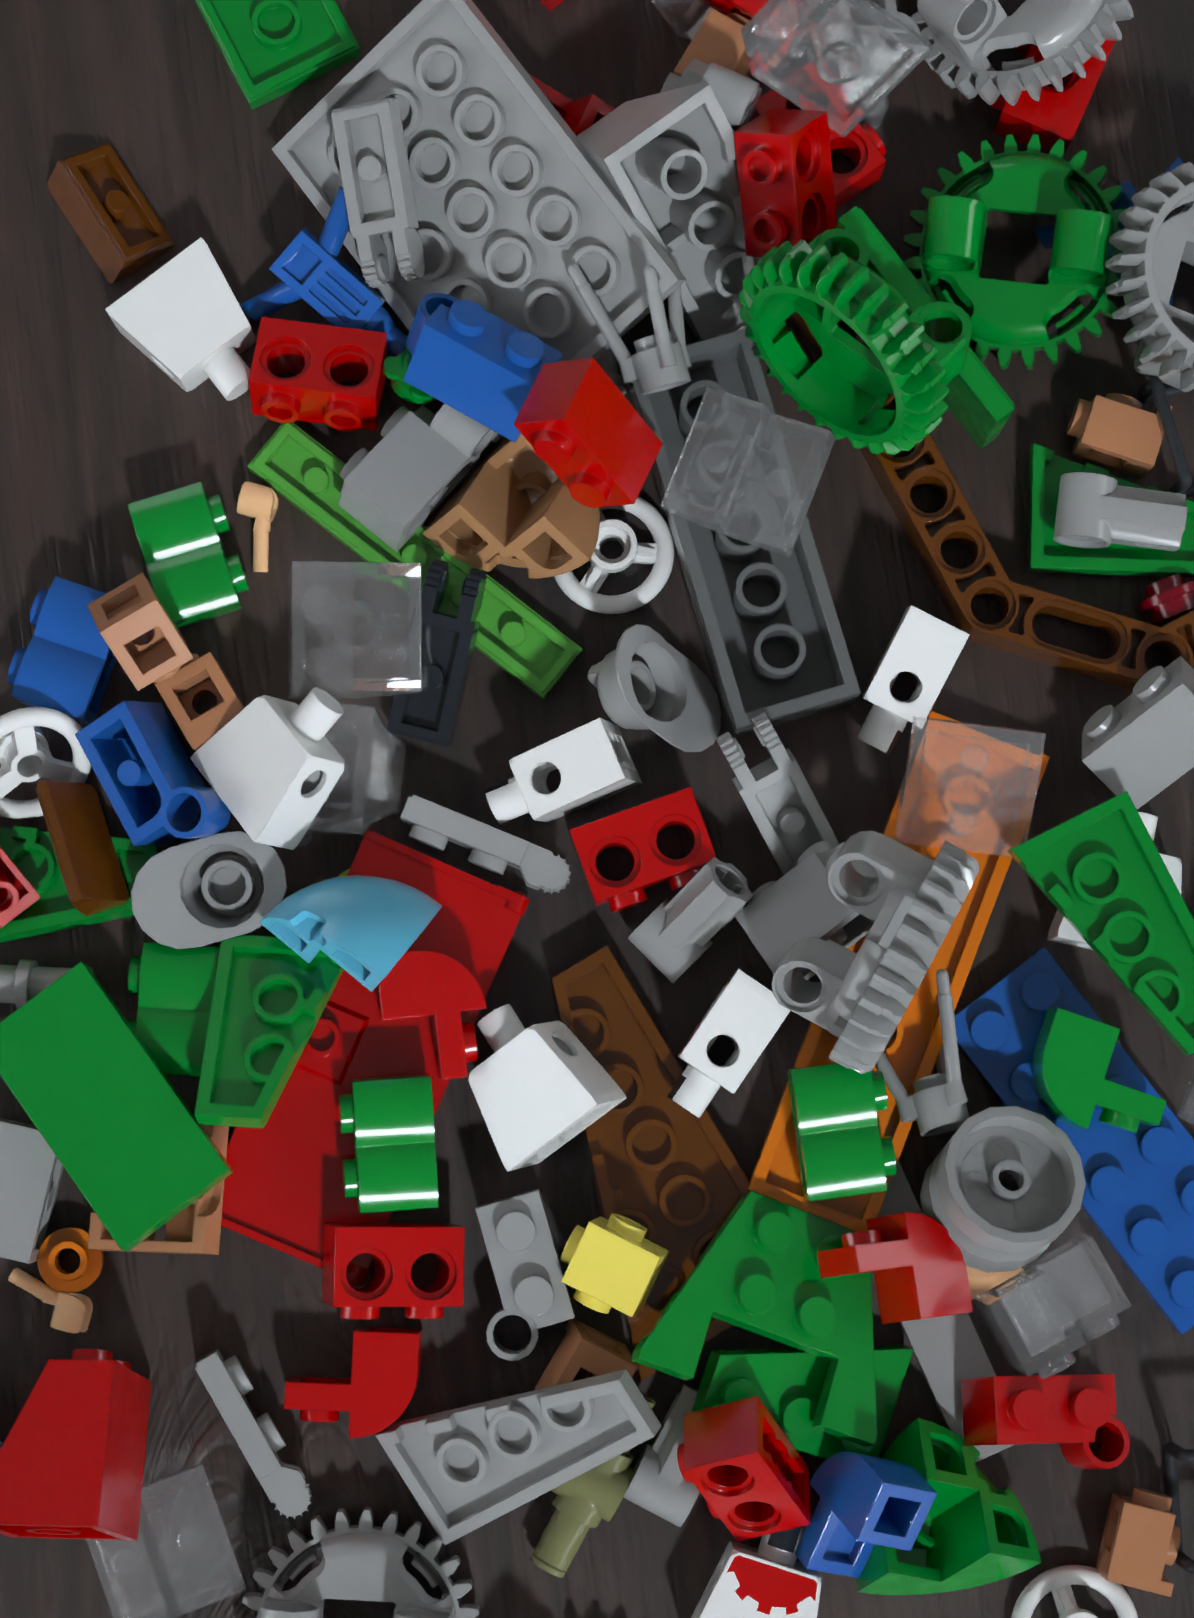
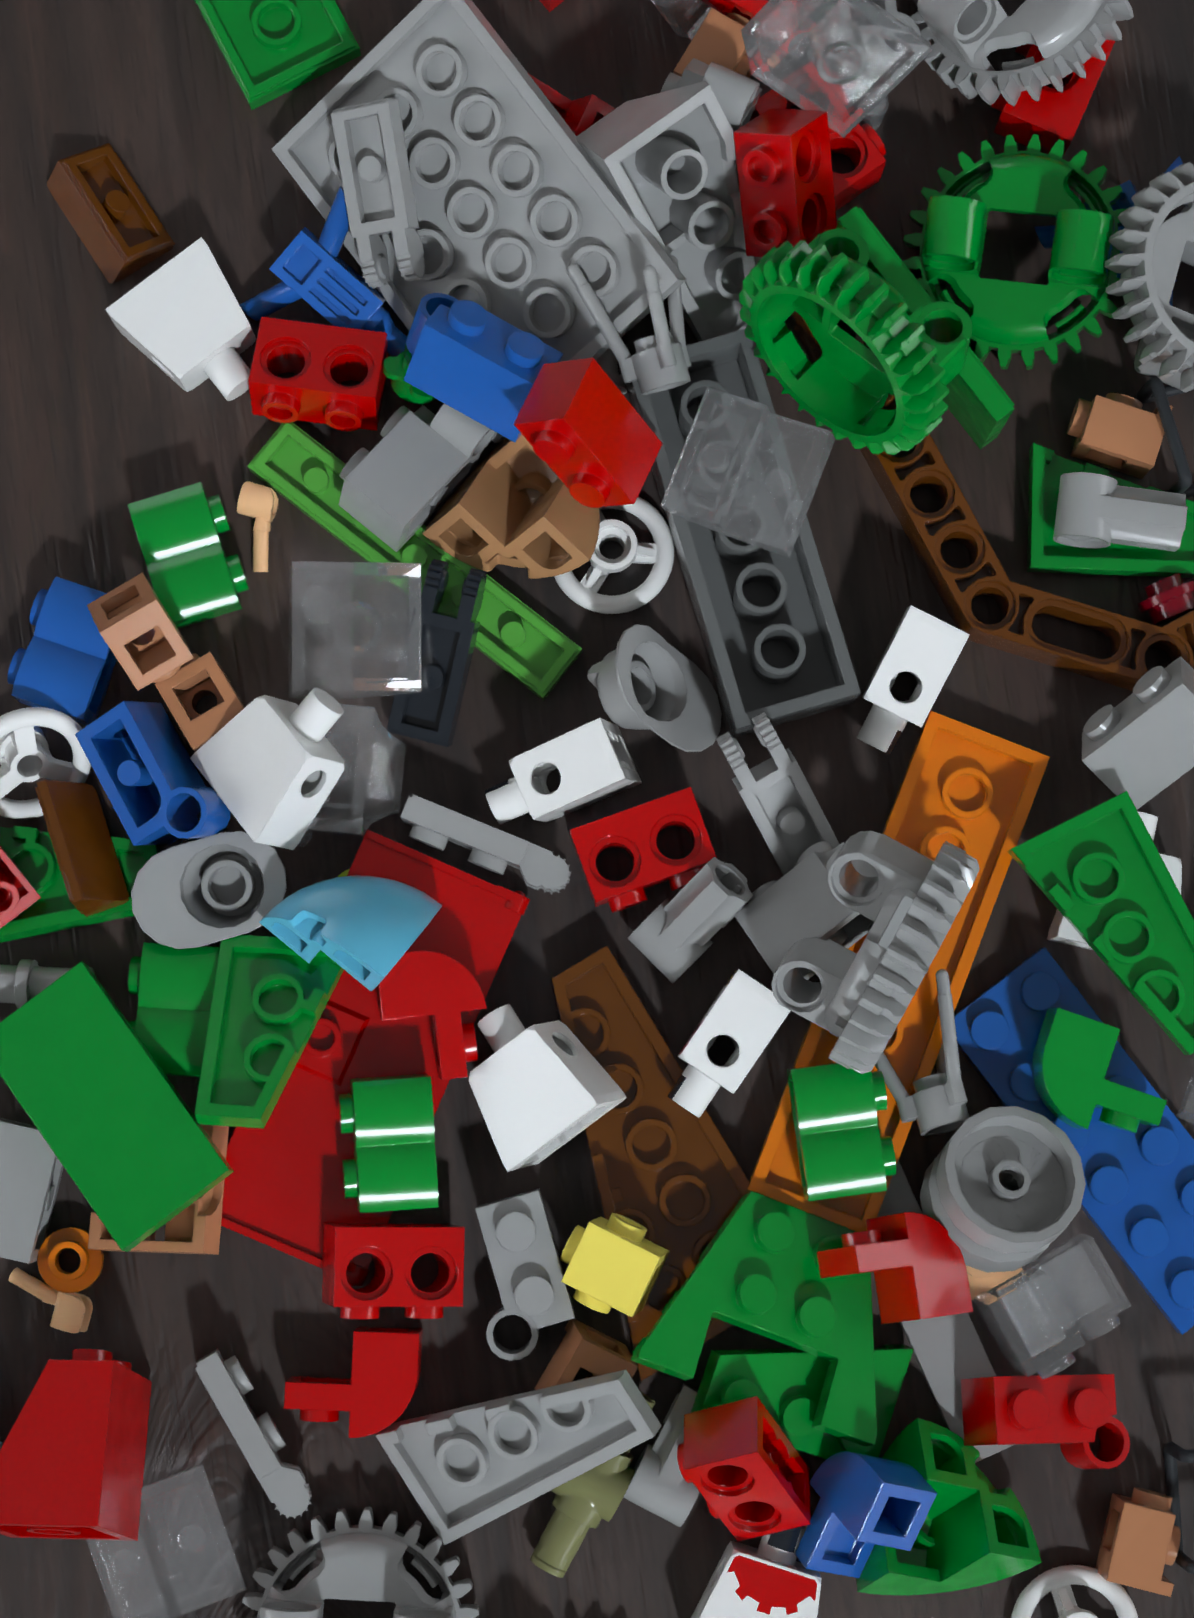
(969, 786): clear slope -> none

